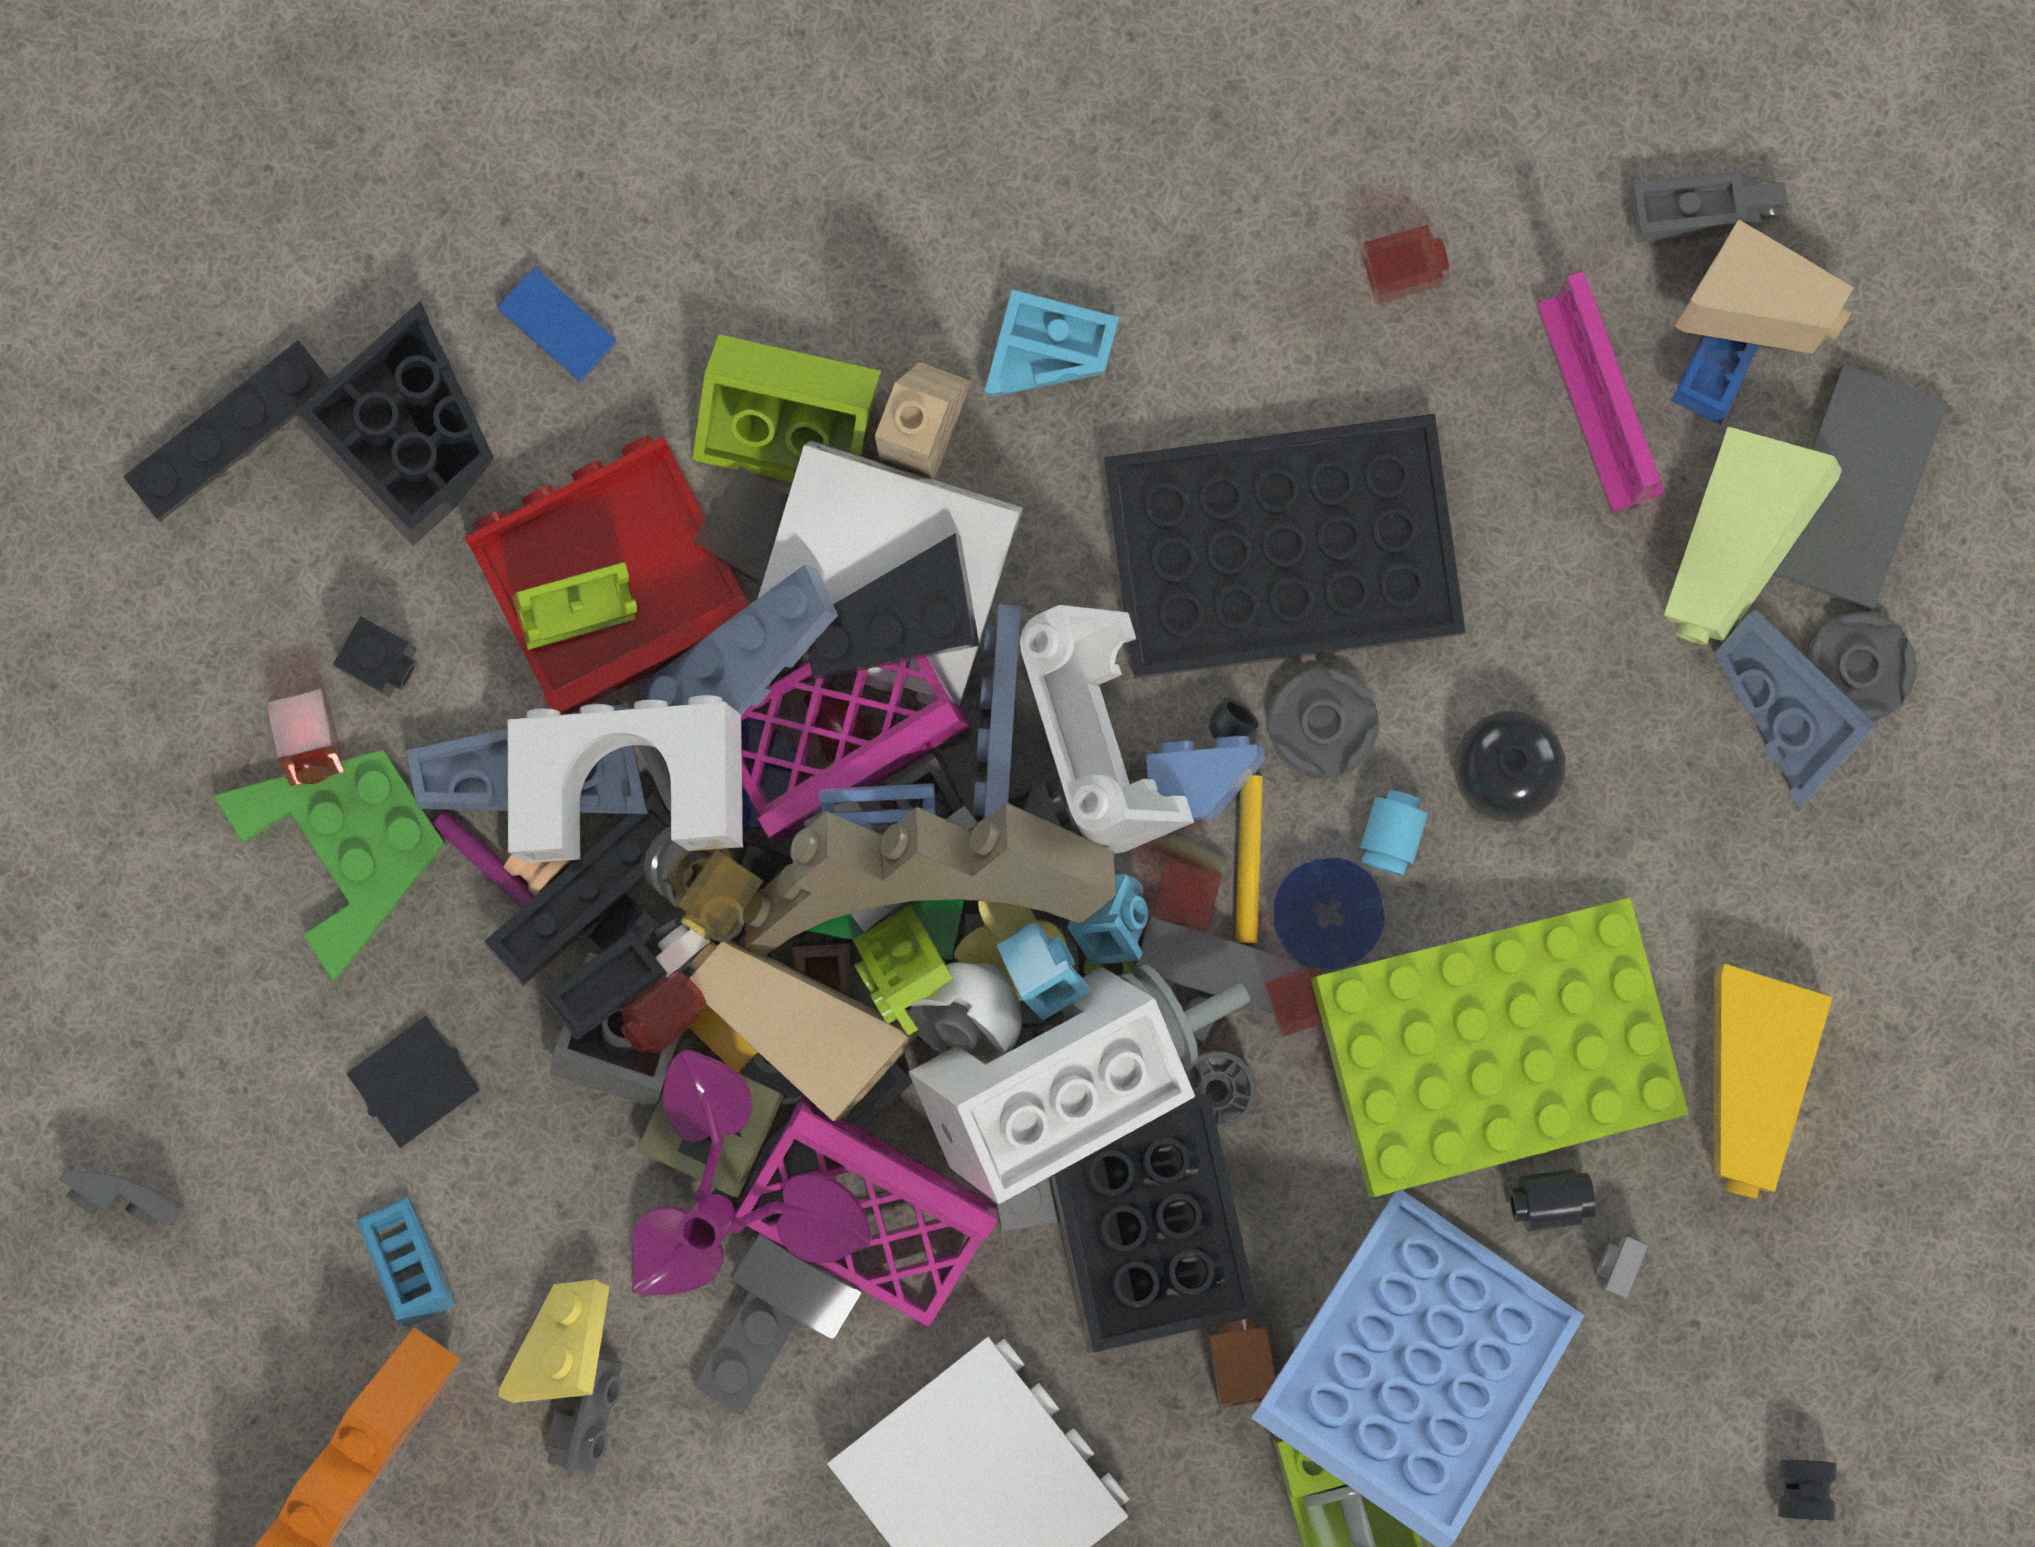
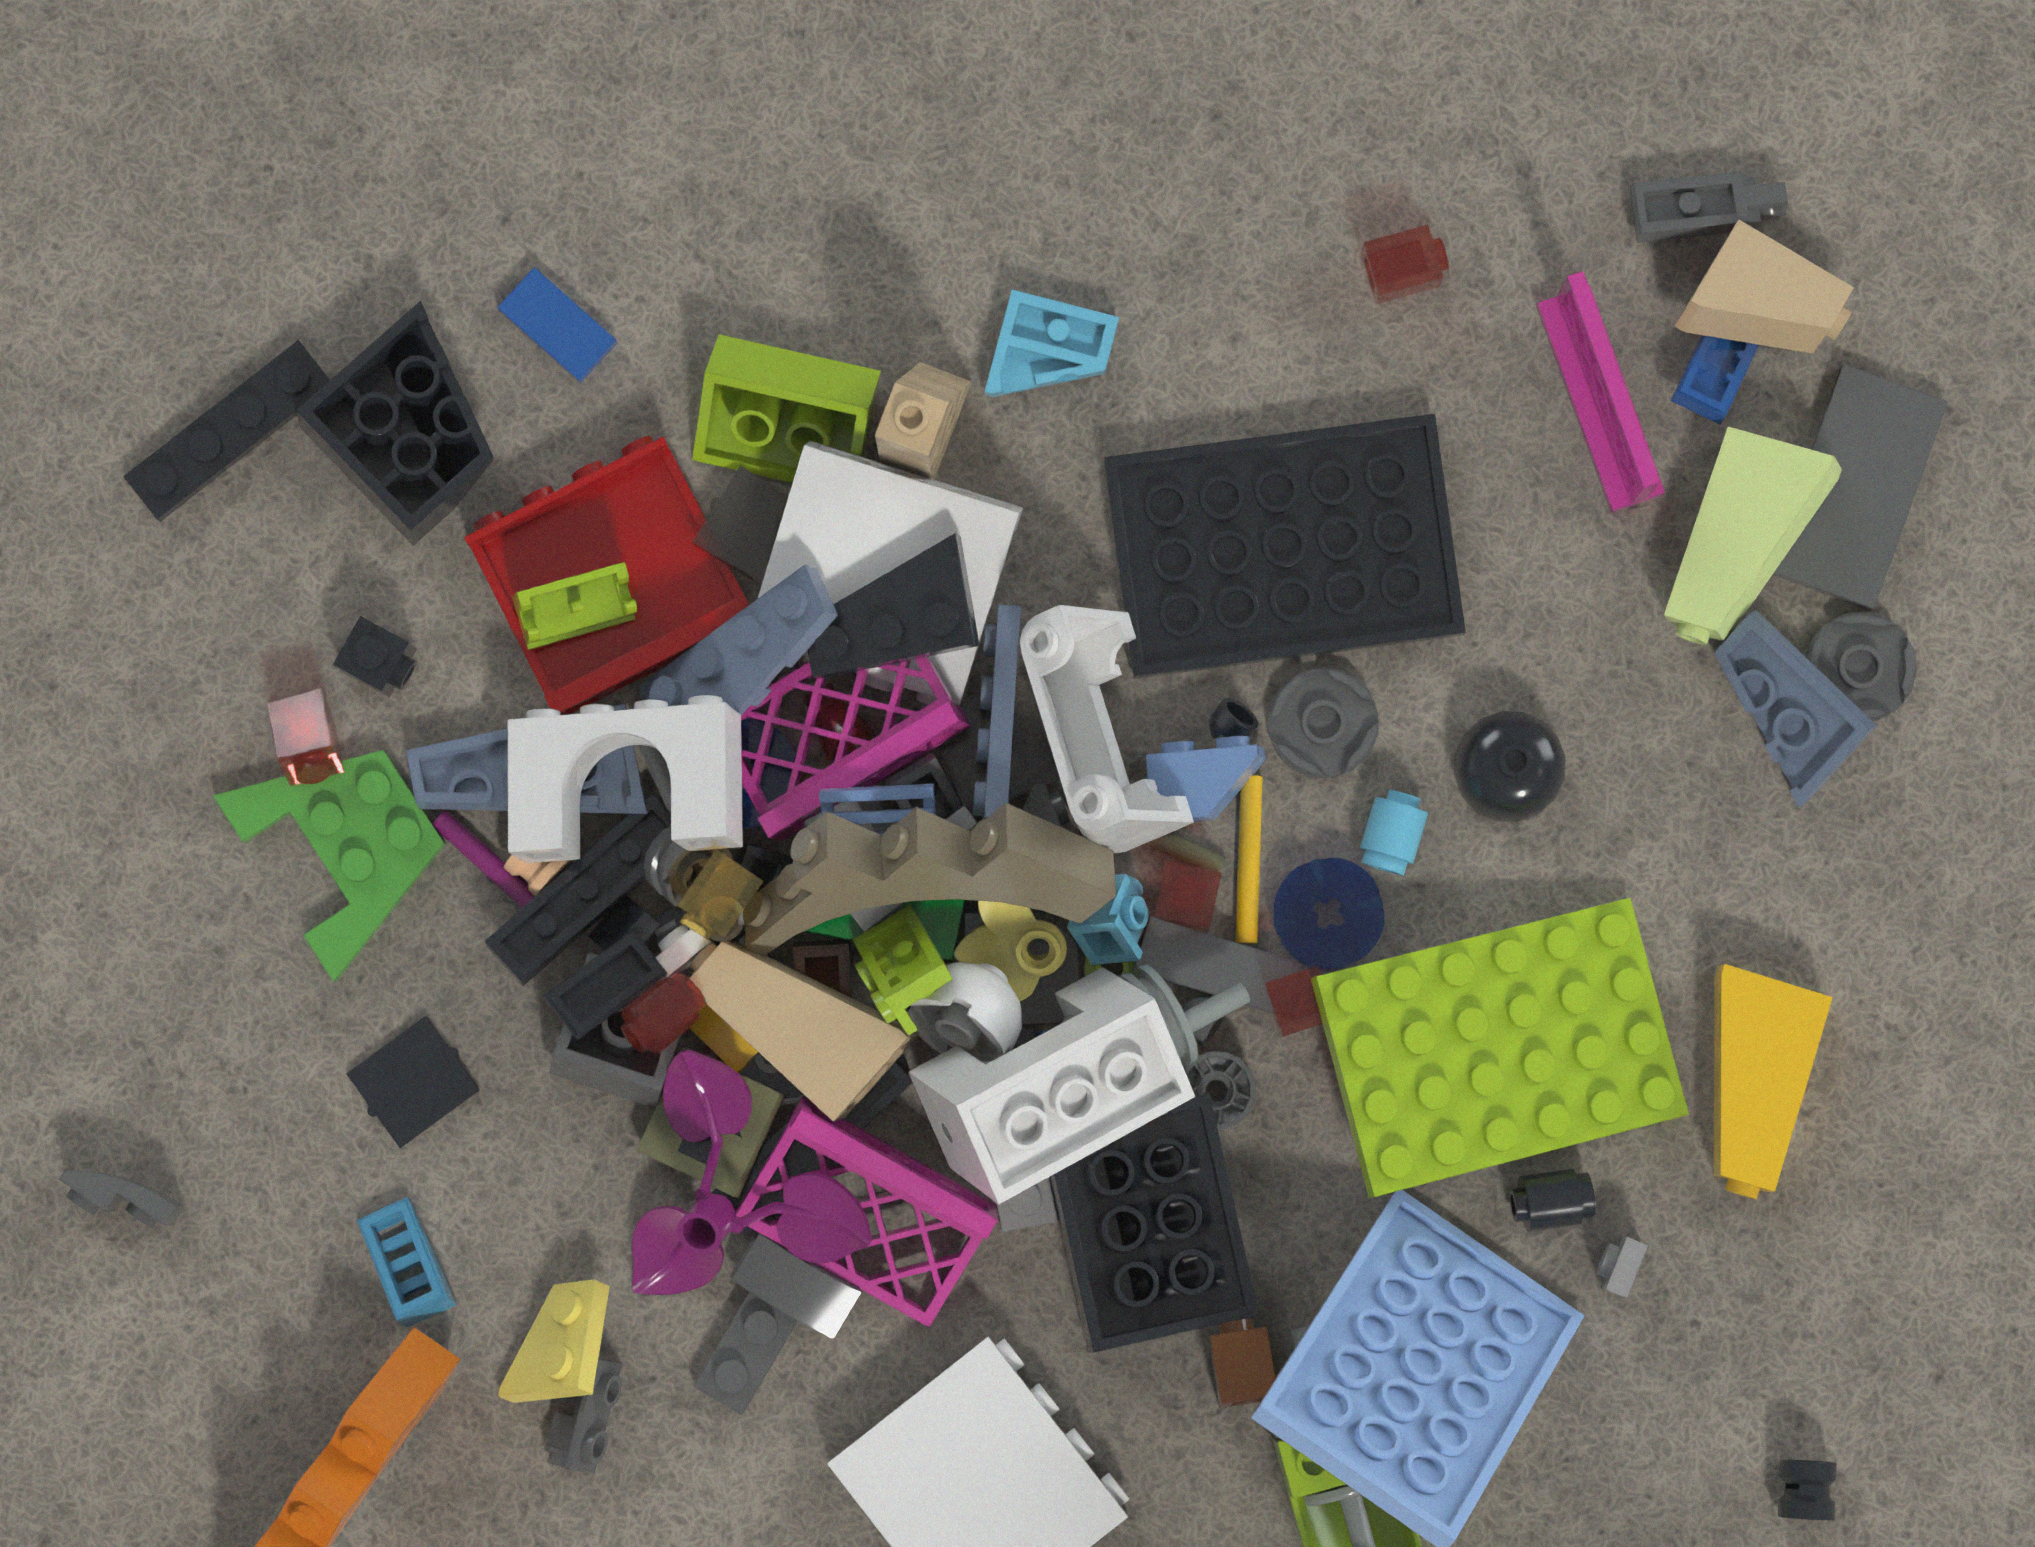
(1042, 970): medium azure brick -> none

